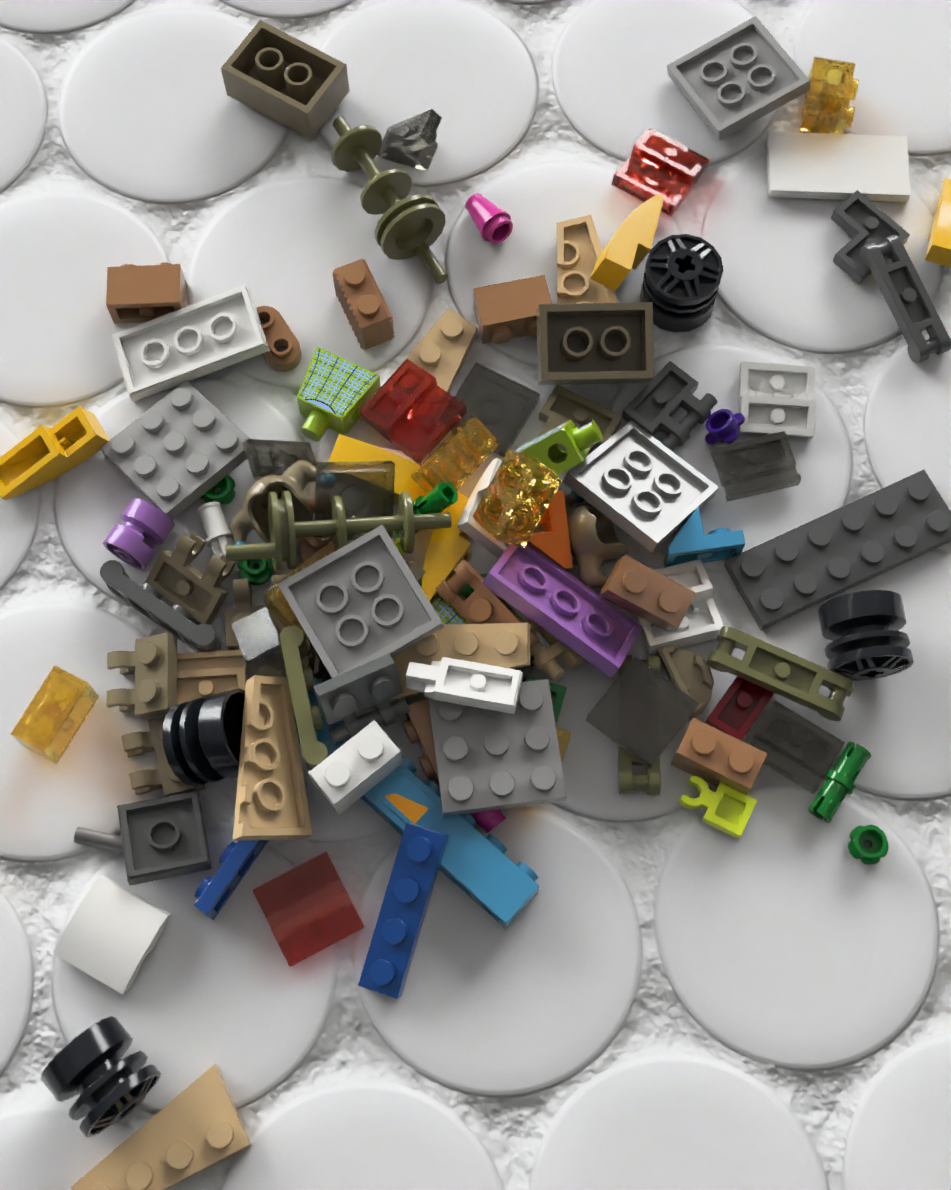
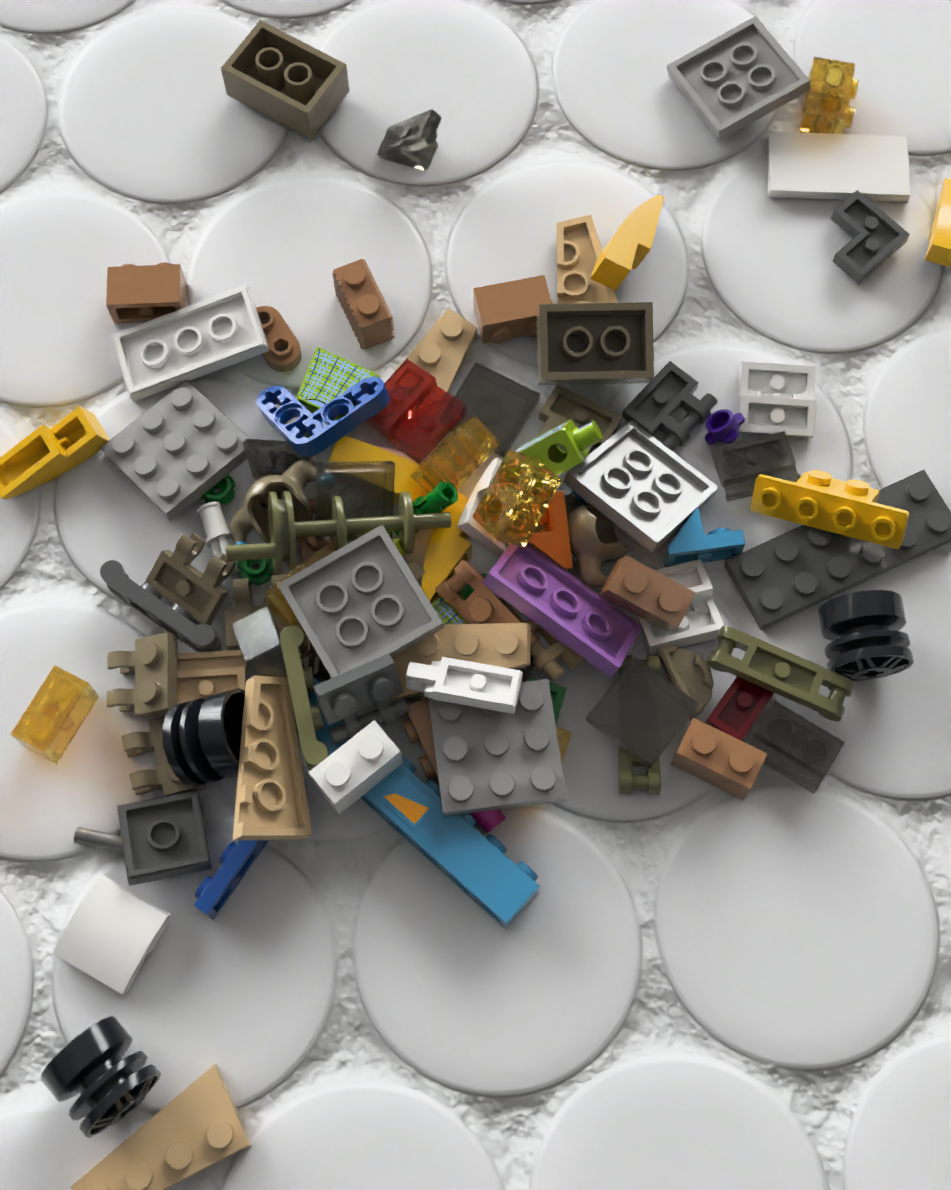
(136, 537): medium lavender wheel -> none
(308, 908): clear red slope -> none
(368, 395): none -> blue beam
(403, 910): blue plate -> none
(407, 223): olive piece -> none
(489, 219): dark pink cone -> none
(660, 168): clear red slope -> none
(681, 282): black wheel -> none
(725, 808): neon yellow plate -> none
(831, 506): none -> yellow bracket
(839, 782): green pin -> none
(878, 842): green plate -> none
(906, 298): dark grey plate -> none

